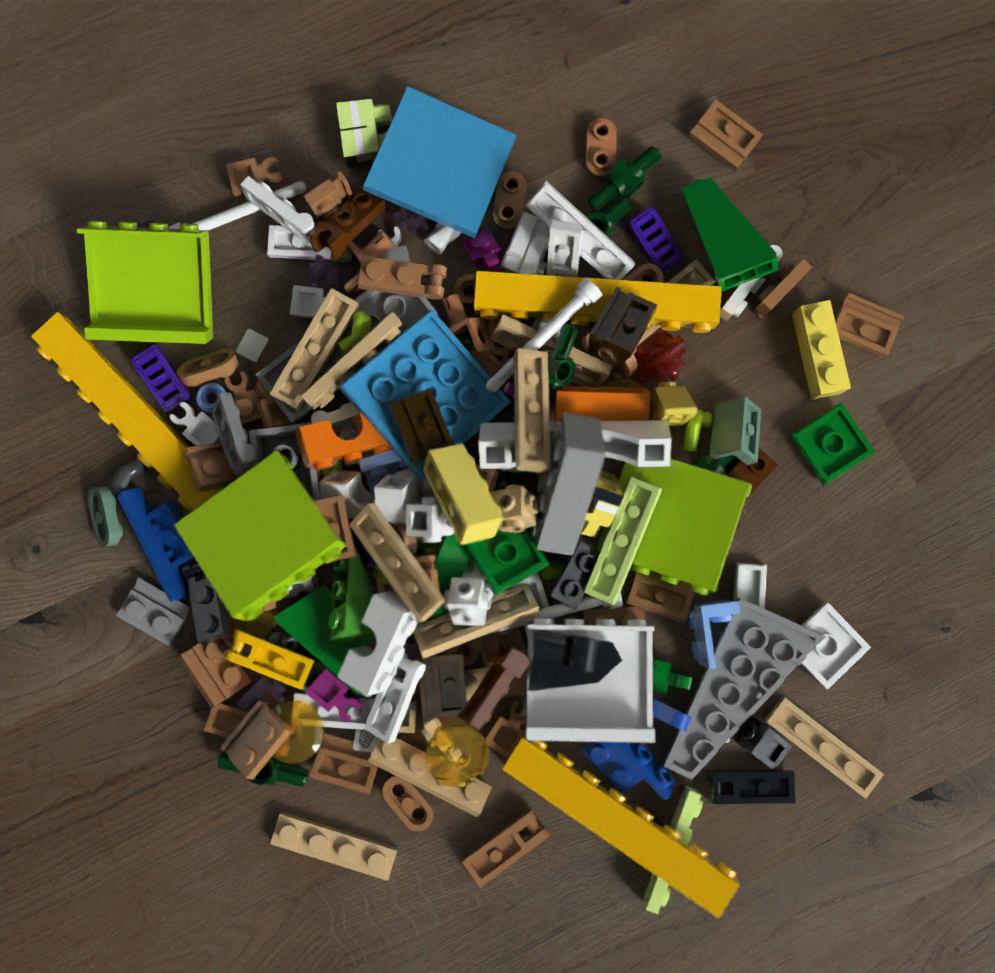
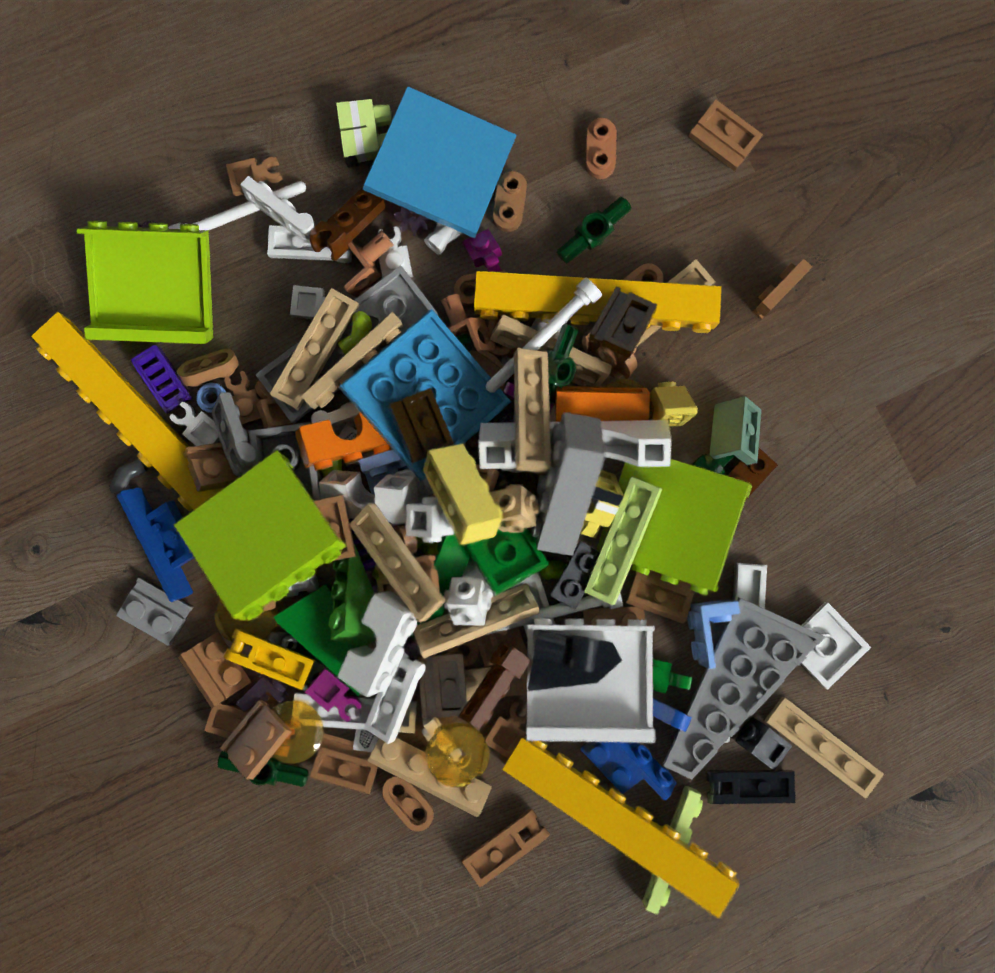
(104, 516): sand green plate -> none
(207, 607): black plate -> none
(252, 345): white sticker -> none
(328, 197): medium nougat plate -> none
(329, 275): clear purple bracket -> none
(334, 846): tan plate -> none
(401, 277): medium nougat plate -> none
(527, 247): white brick -> none
(564, 248): white plate -> none
(595, 245): white tile -> none
(624, 178): dark green axle -> none
(658, 226): dark purple slope -> none
(662, 362): clear red hips -> none
(693, 428): lime arm -> none
(727, 238): green slope -> none
(736, 302): white plate -> none
(821, 350): light yellow brick -> none
(832, 444): green plate -> none
(867, 325): medium nougat plate -> none

